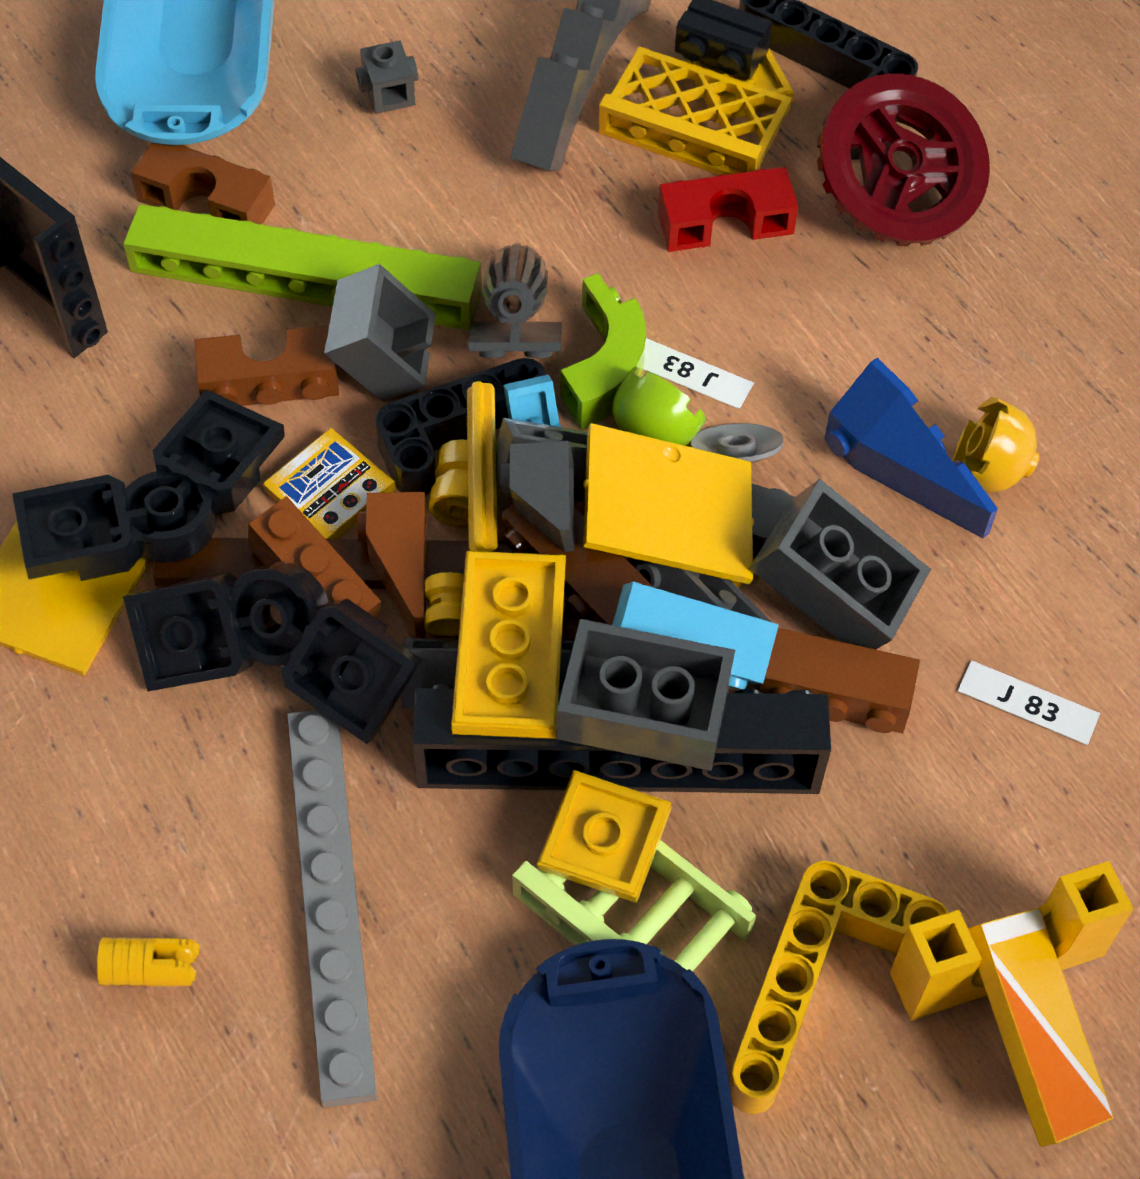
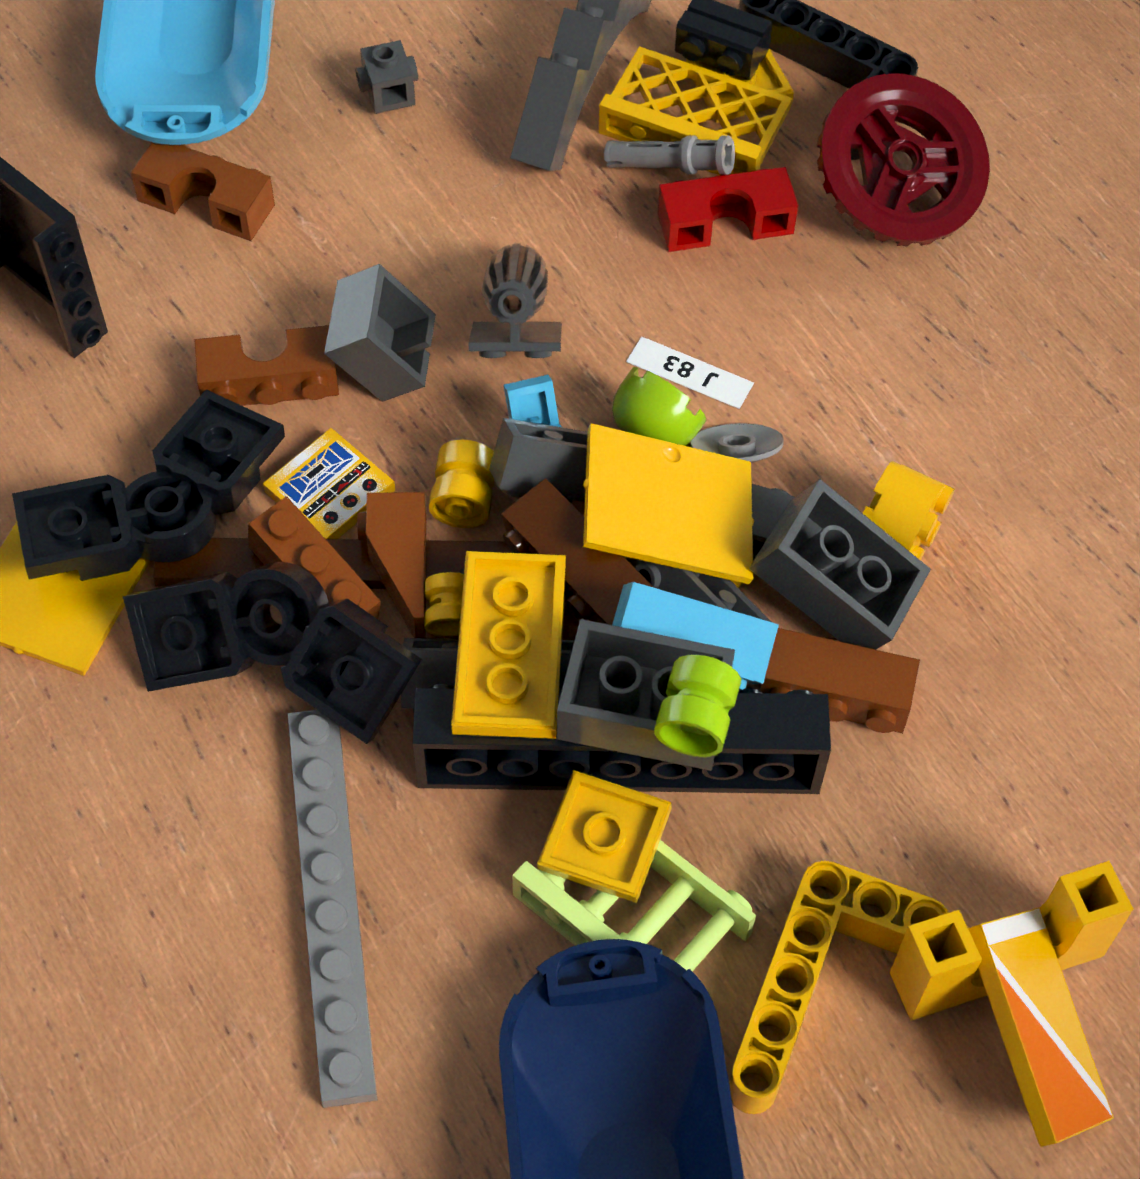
(146, 961): yellow hinge -> none
(291, 261): lime brick -> none
(426, 433): black beam -> none
(482, 467): yellow axle -> none
(543, 488): dark grey slope -> none
(592, 383): lime arch -> none
(688, 154): none -> light grey pin
(697, 705): none -> lime wheel
(891, 444): blue wedge -> none
(908, 506): none -> yellow brick
(999, 446): yellow cylinder -> none
(1029, 702): white sticker -> none

